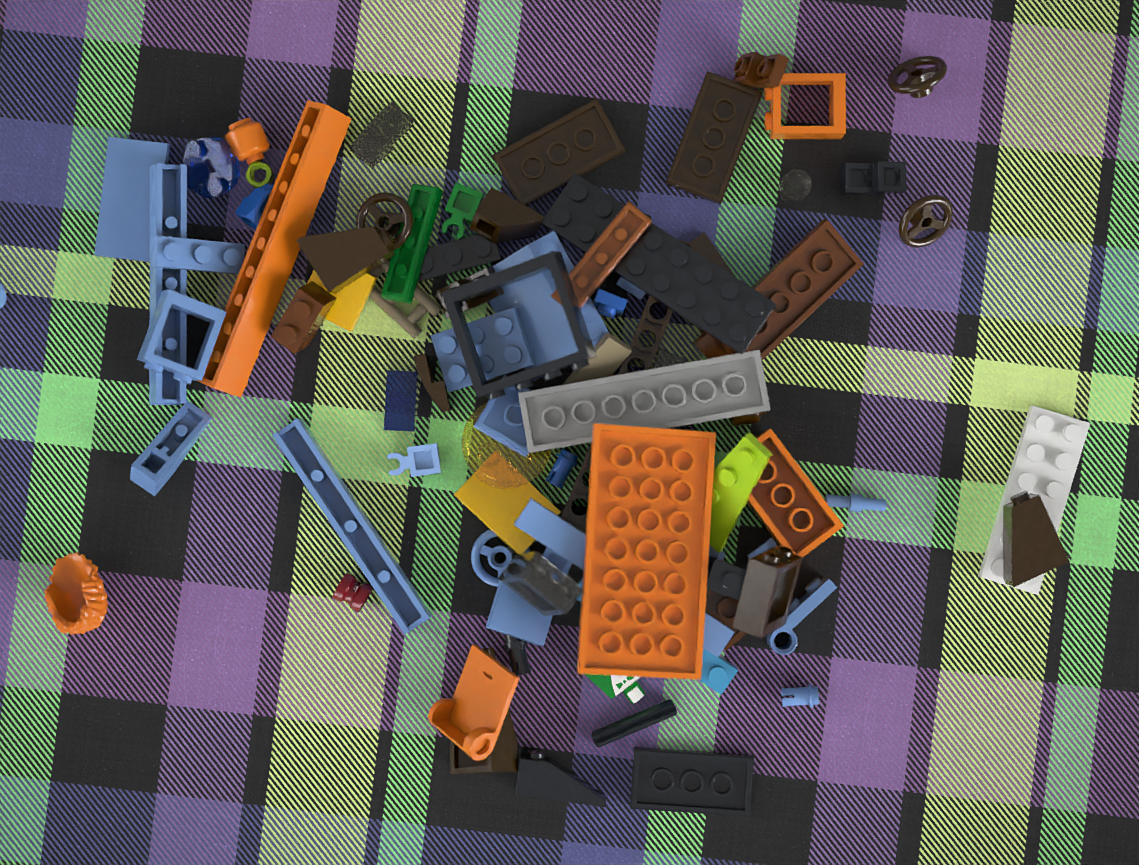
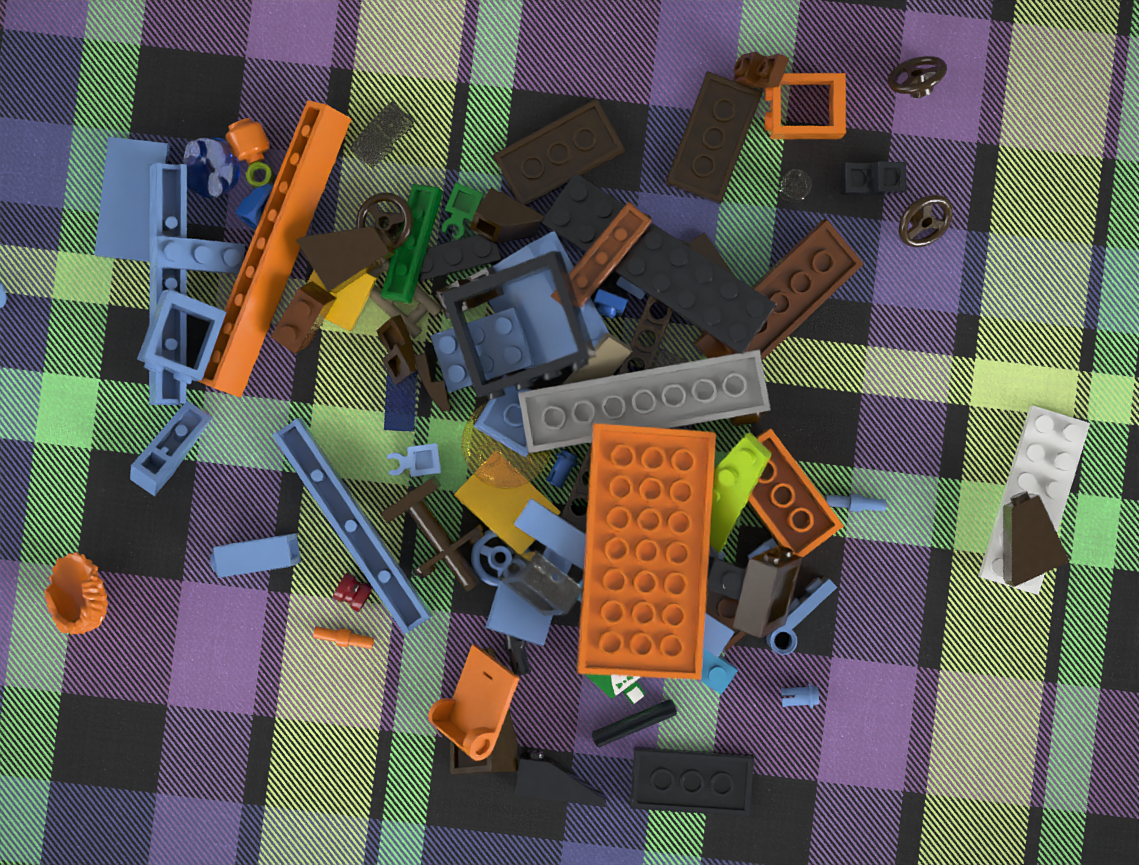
(255, 555): none -> medium blue window
(343, 637): none -> orange bar
(400, 356): none -> dark brown slope
(437, 535): none -> dark brown piece

